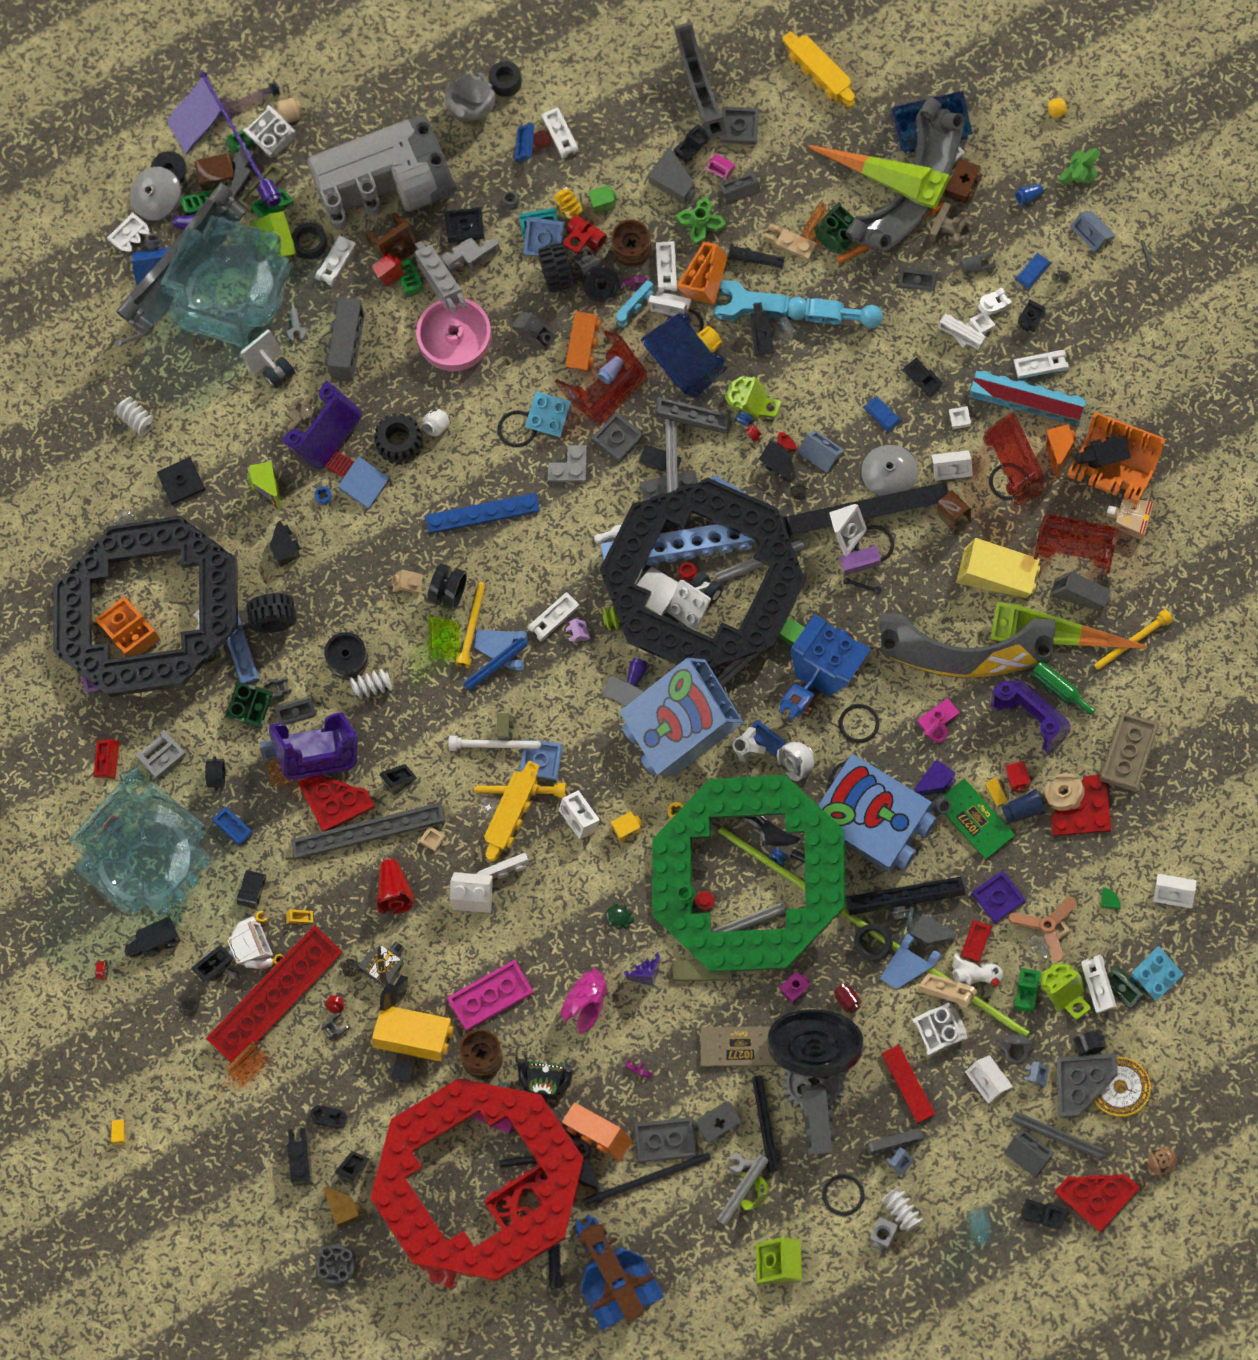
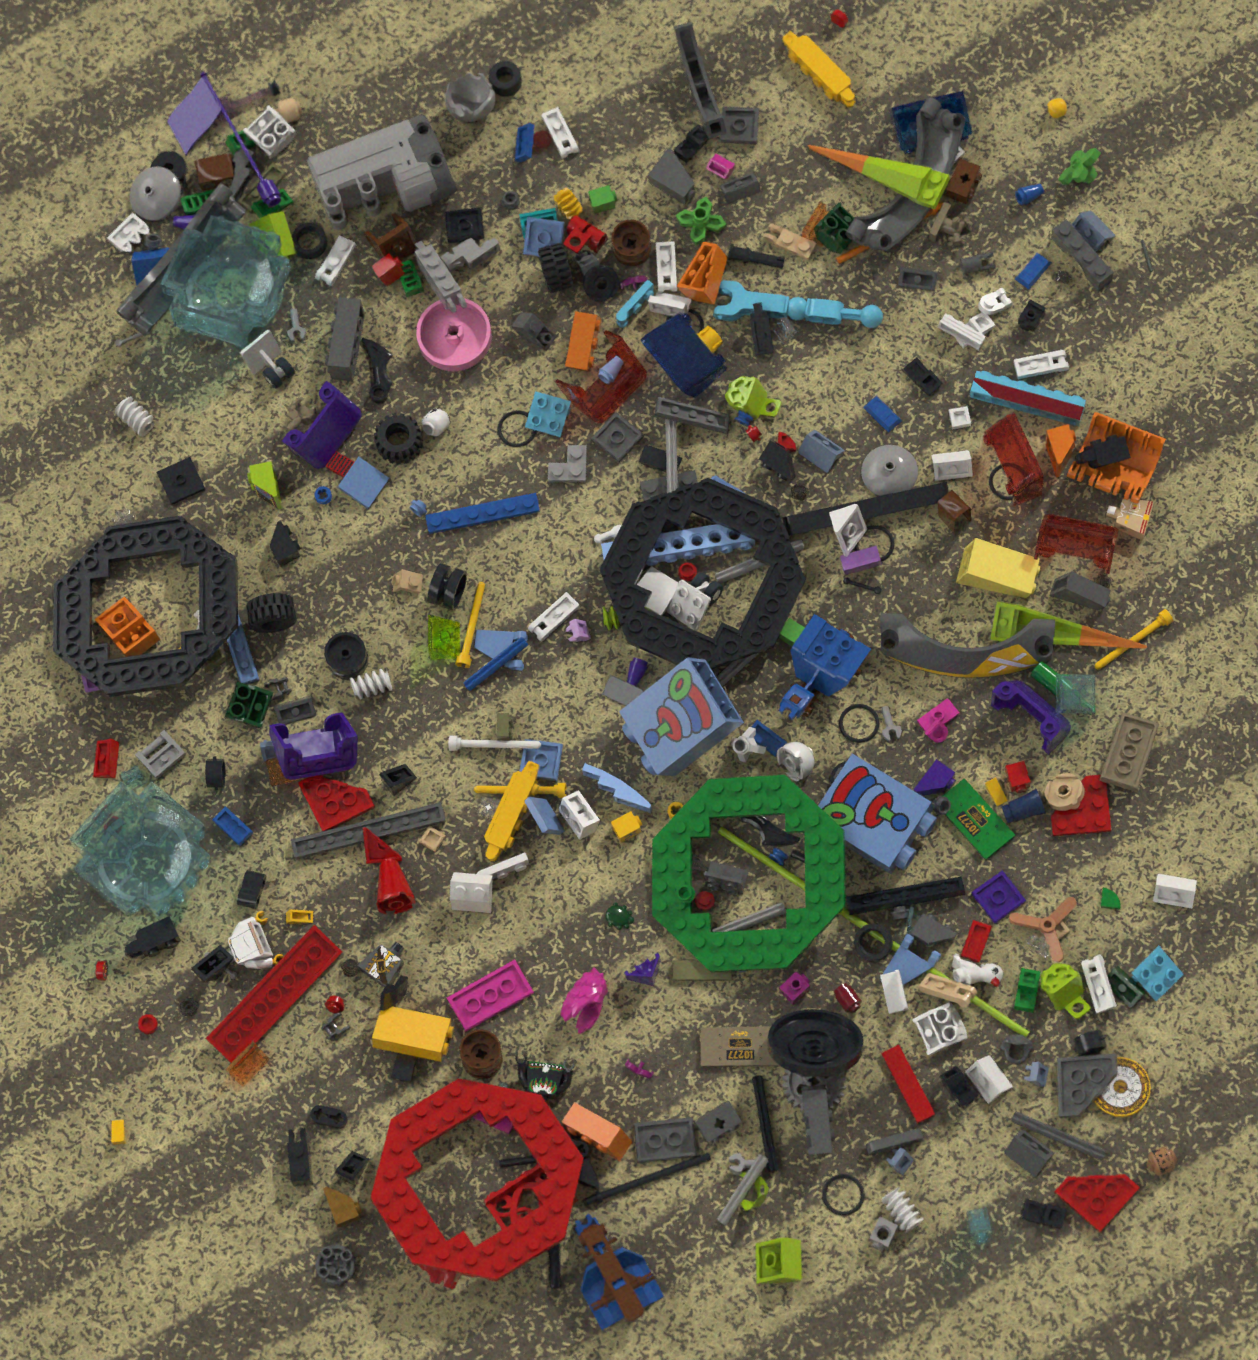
(148, 1024): none -> red tile
(376, 849): none -> red tile
(379, 359): none -> black piece
(418, 508): none -> medium blue plate
(544, 815): none -> medium blue tile
(622, 792): none -> light blue slope
(726, 878): none -> dark grey bracket
(839, 18): none -> red tile
(889, 724): none -> light grey bar
(894, 992): none -> white panel
(958, 1086): none -> black brick
(1073, 243): none -> dark grey arch
(1075, 693): none -> clear light blue slope

